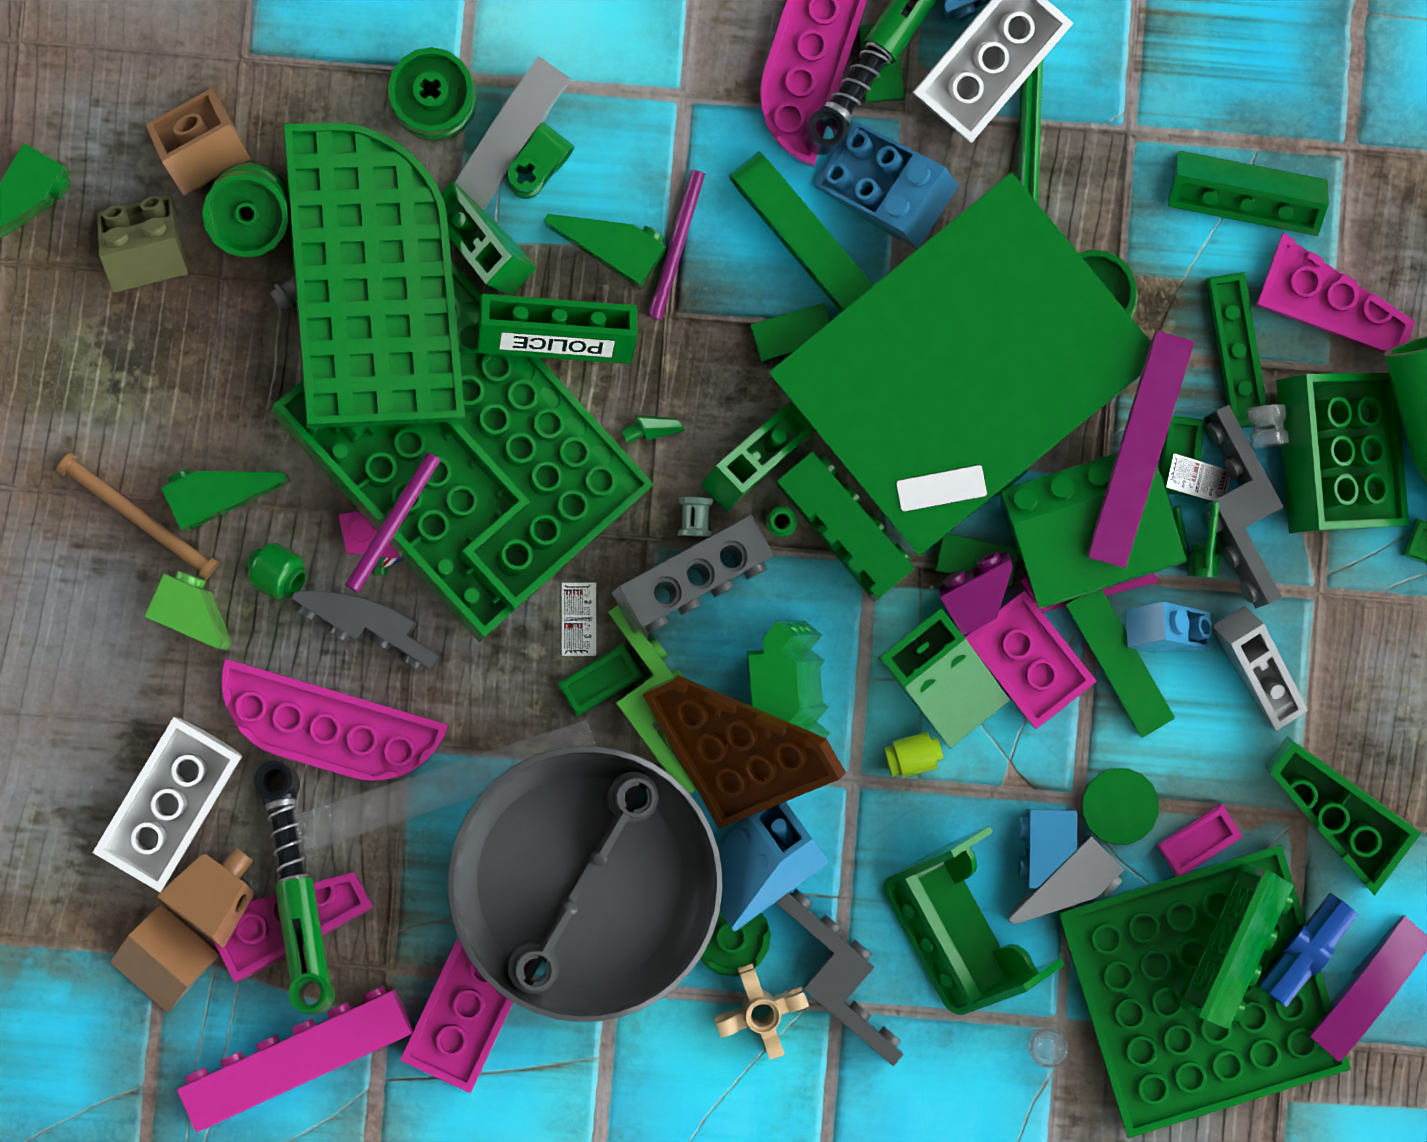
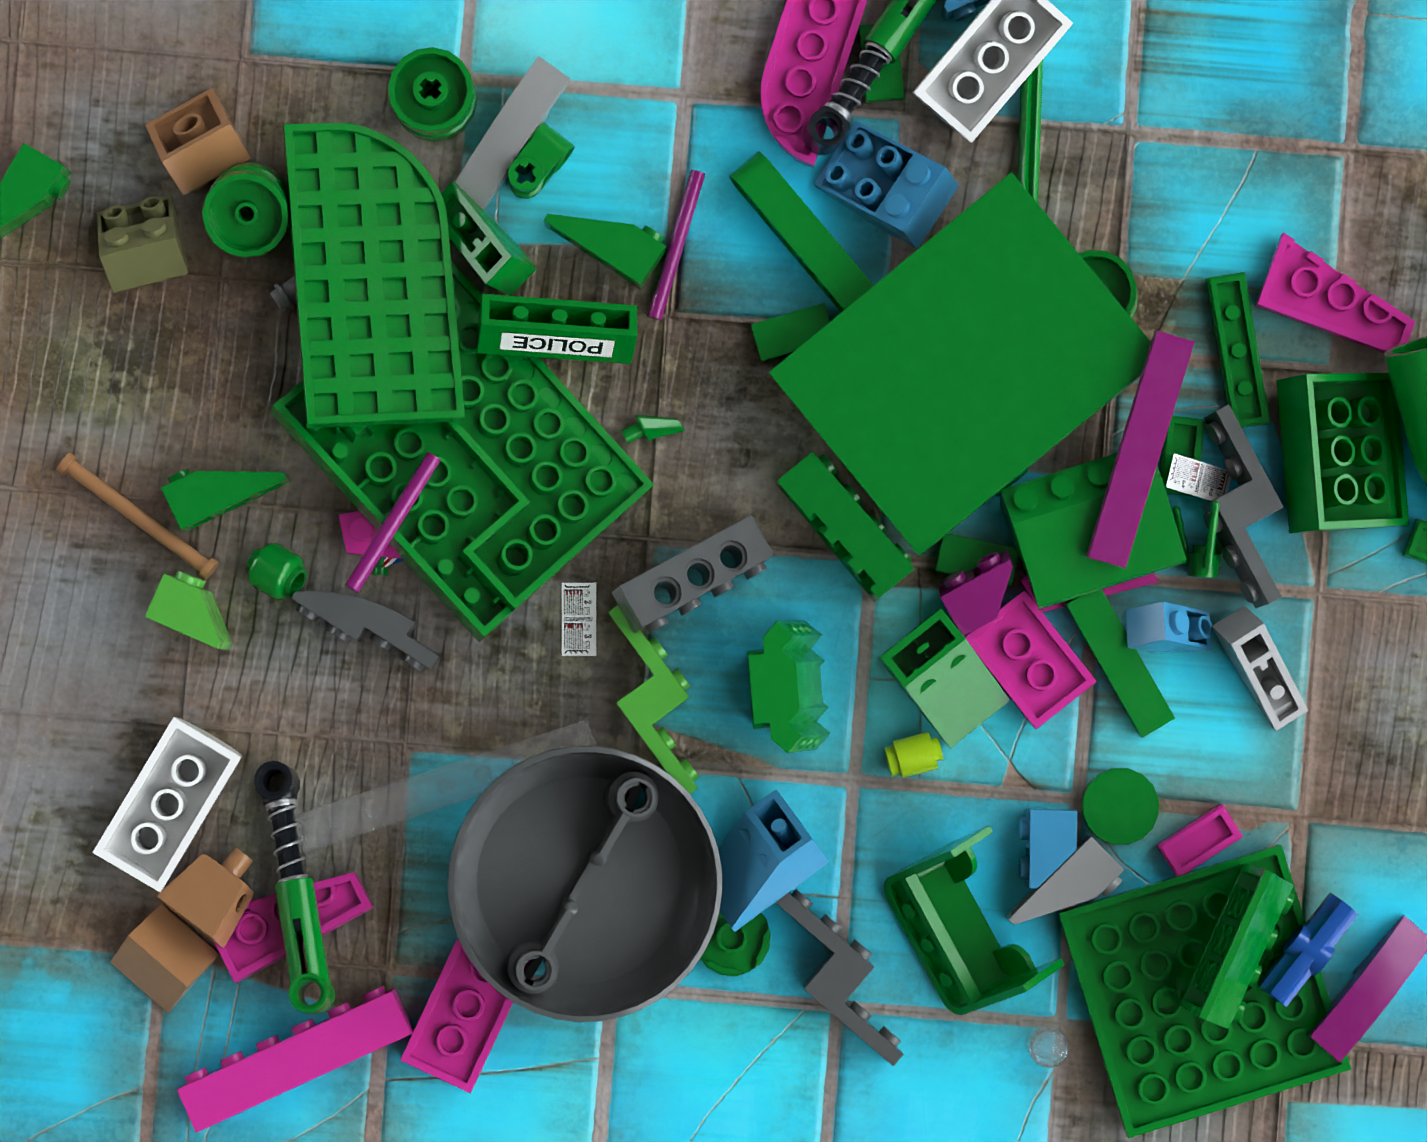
(327, 725): dark pink plate -> none
(600, 680): green tile -> none
(695, 517): sand green bush -> none
(733, 1021): tan pin -> none
(737, 752): reddish brown plate -> none
(757, 456): green slope -> none
(782, 512): green pin -> none
(941, 488): white sticker -> none
(1249, 193): green panel -> none
(1267, 417): clear wheel -> none
(1350, 819): green wedge -> none

